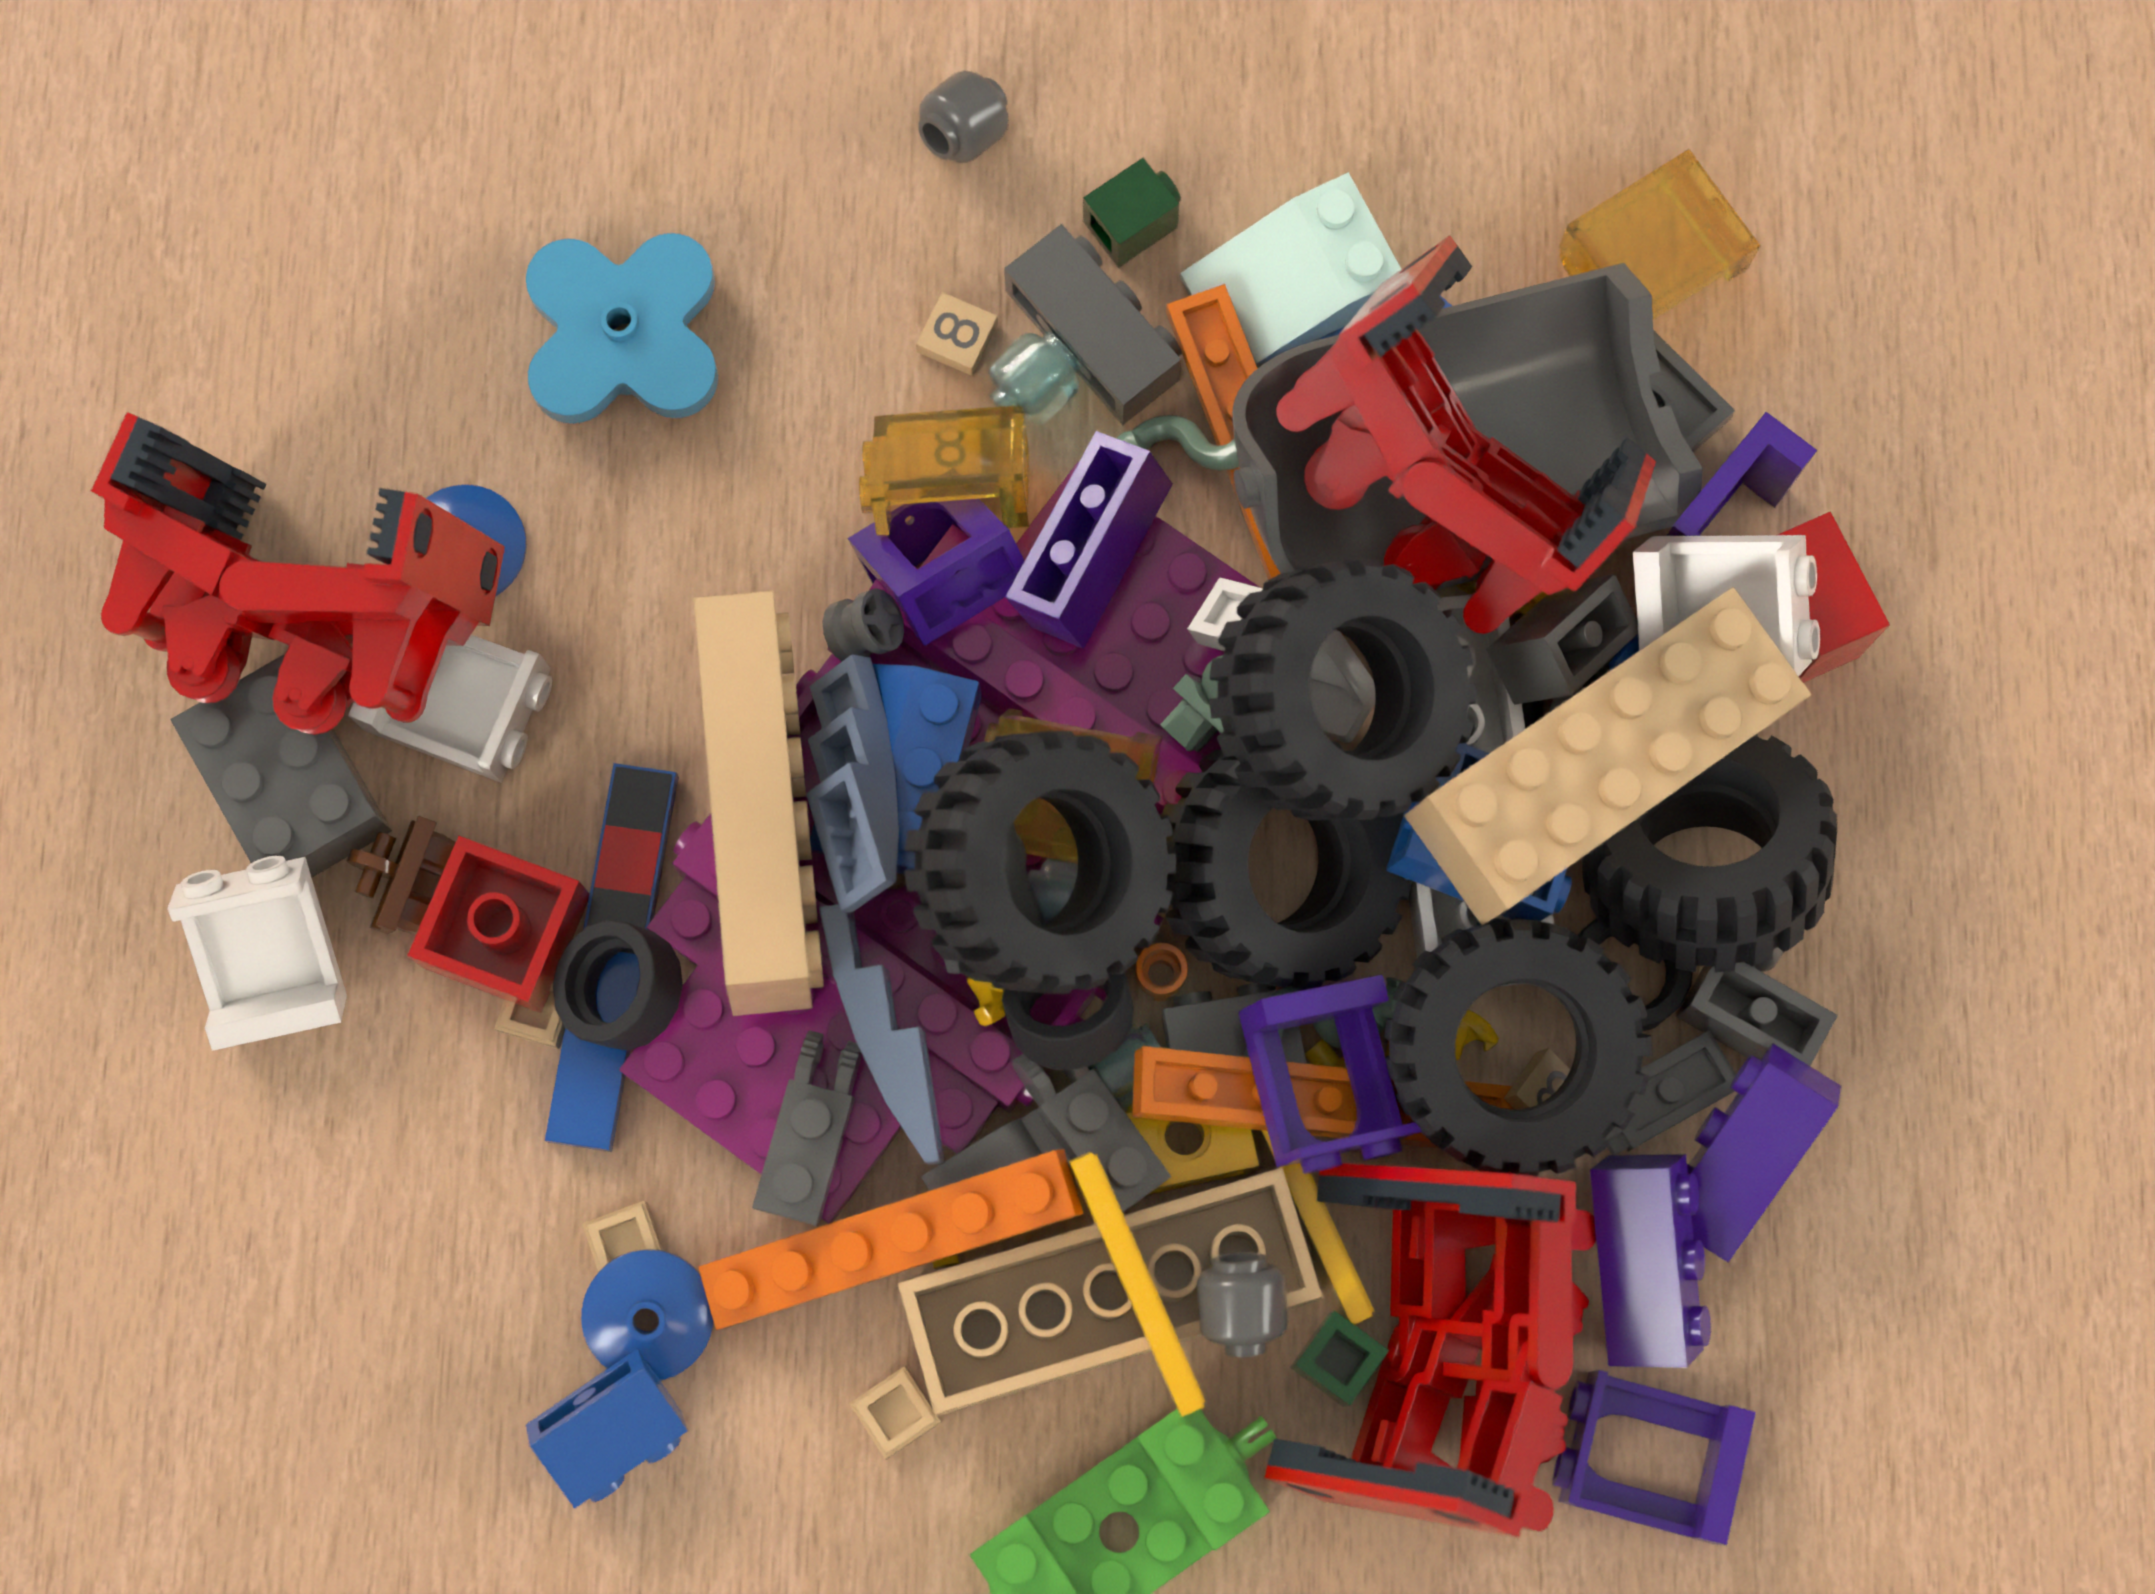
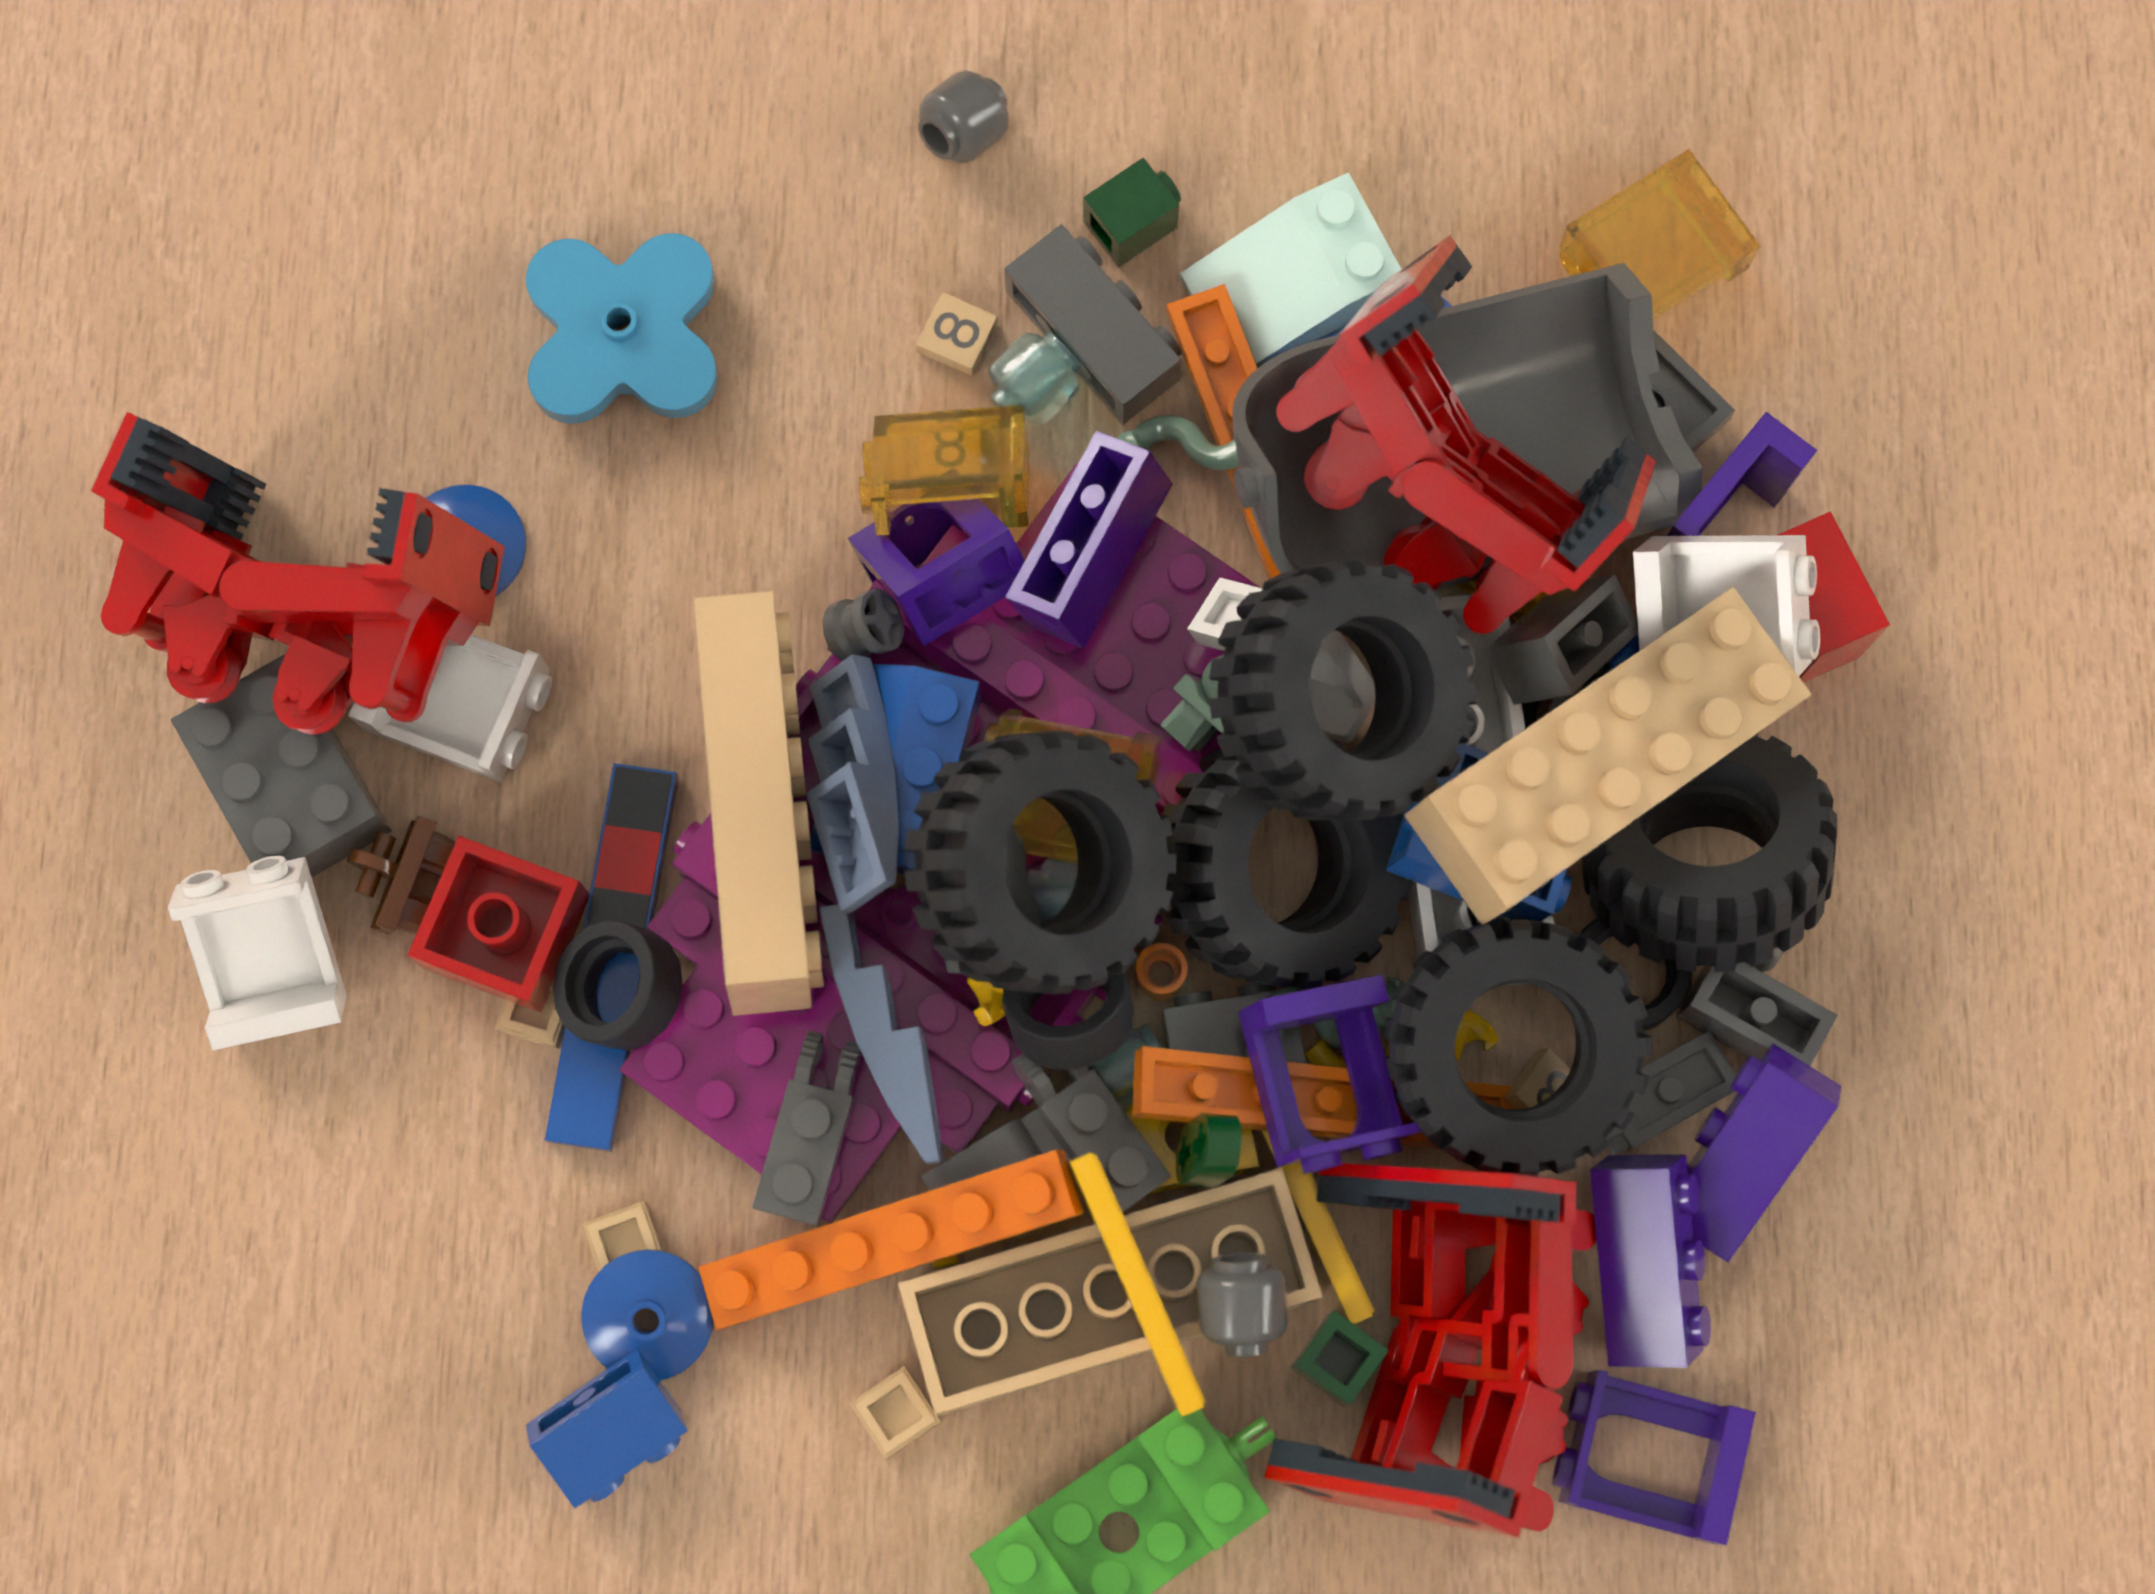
(1208, 1150): none -> dark green beam

